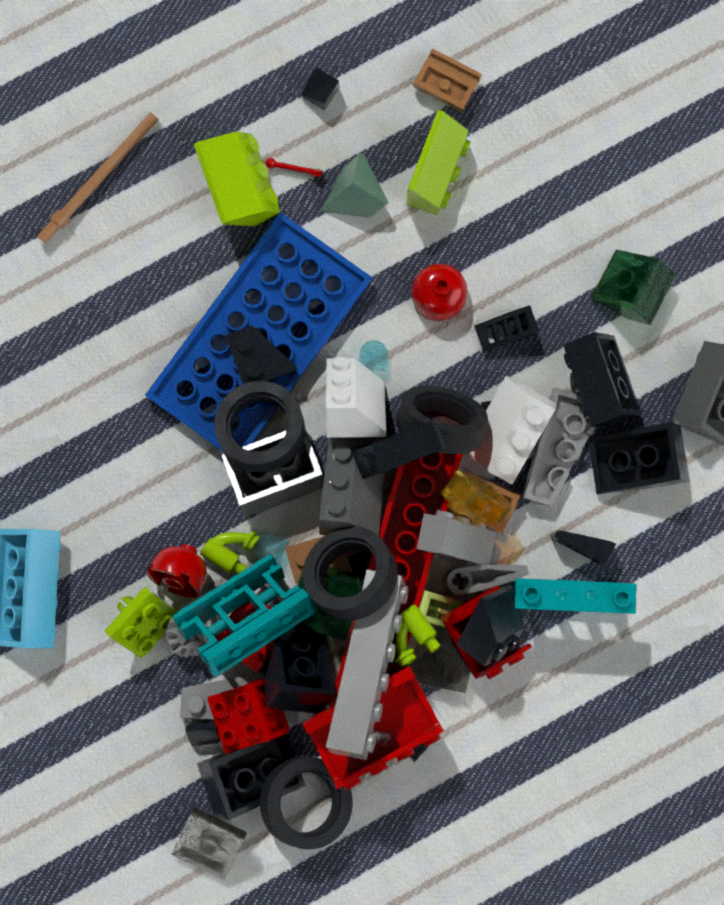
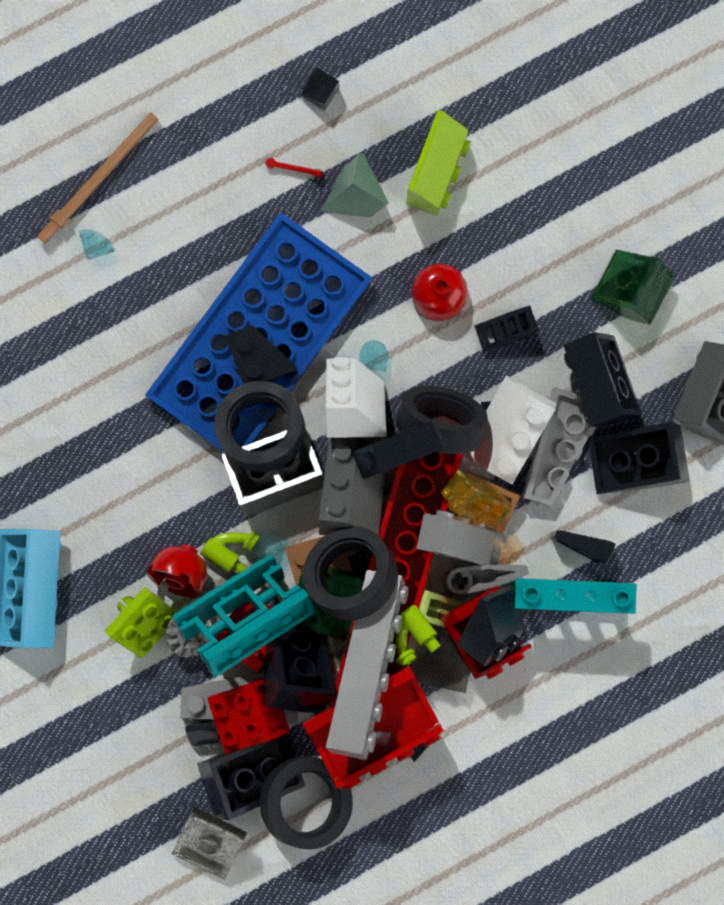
(95, 244): none -> clear light blue tile
(237, 179): lime slope -> none
(447, 80): medium nougat plate -> none

